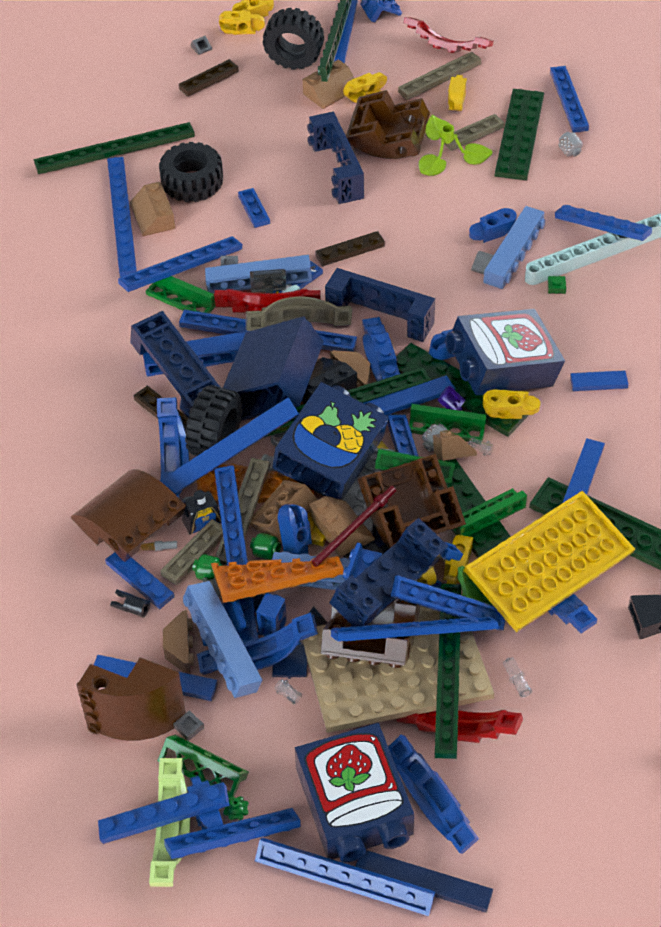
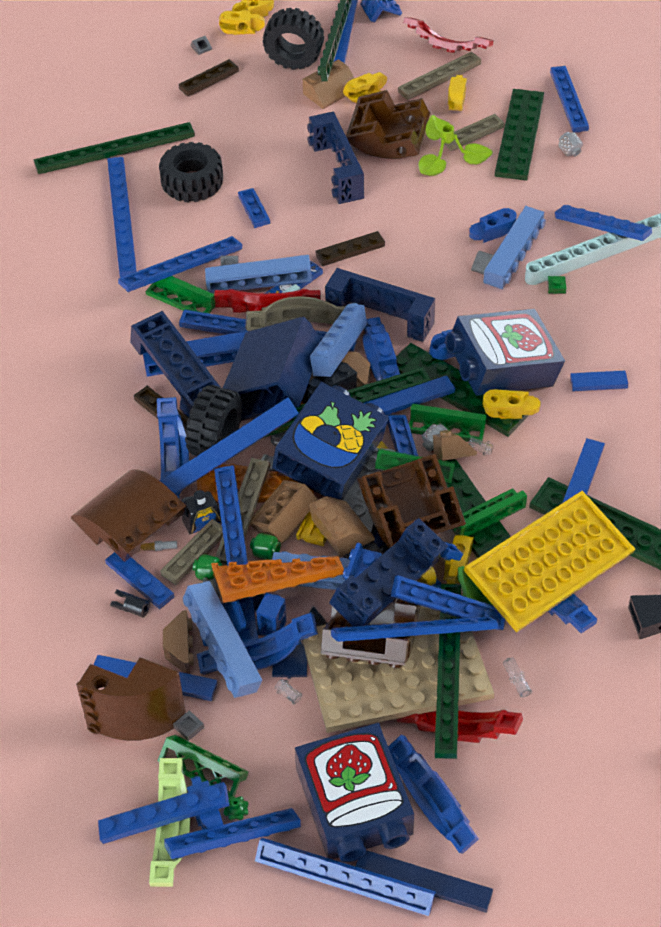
(152, 209): medium nougat slope -> none
(268, 280): clear smoke hinge -> none
(294, 529): blue piece -> none
(338, 340): none -> medium blue brick
(378, 502): dark red bar -> none
(451, 399): dark purple bracket -> none

